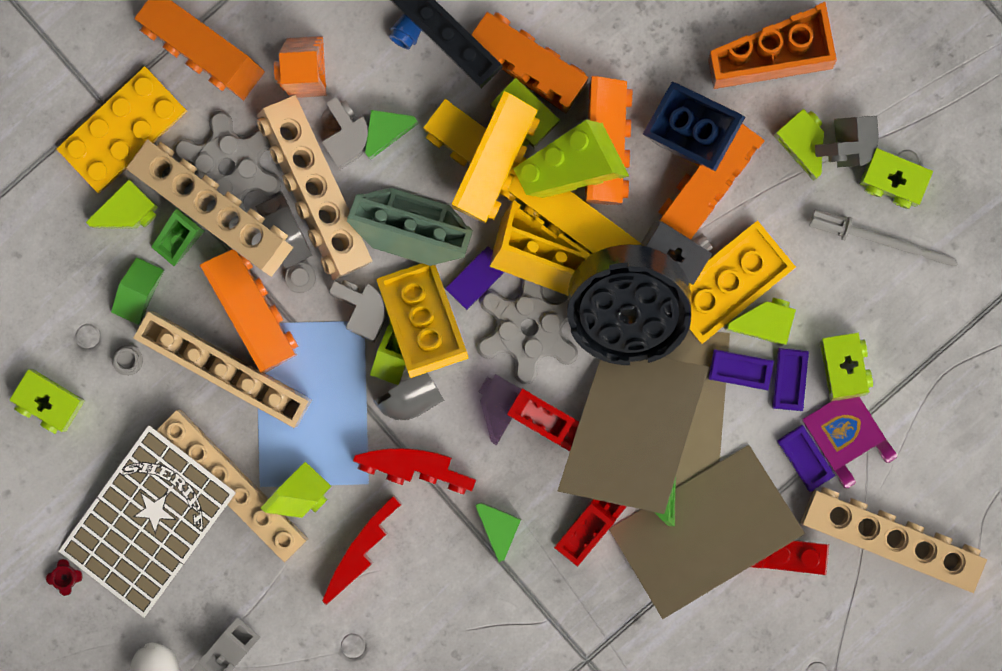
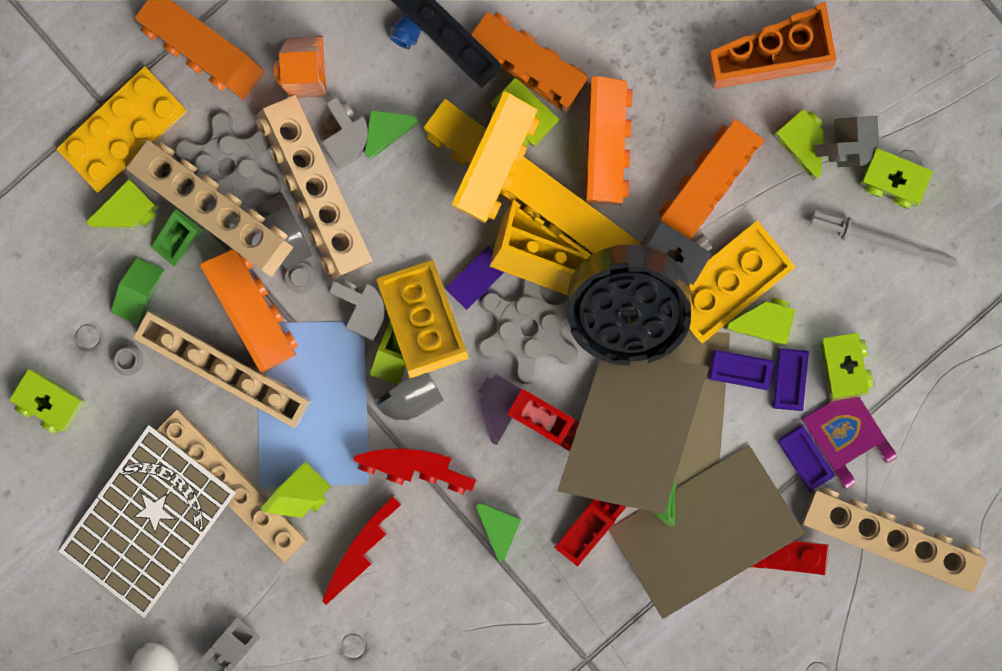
(55, 577): dark red plate -> none
(410, 226): sand green wedge -> none
(572, 161): lime wedge -> none
(693, 126): dark blue slope -> none

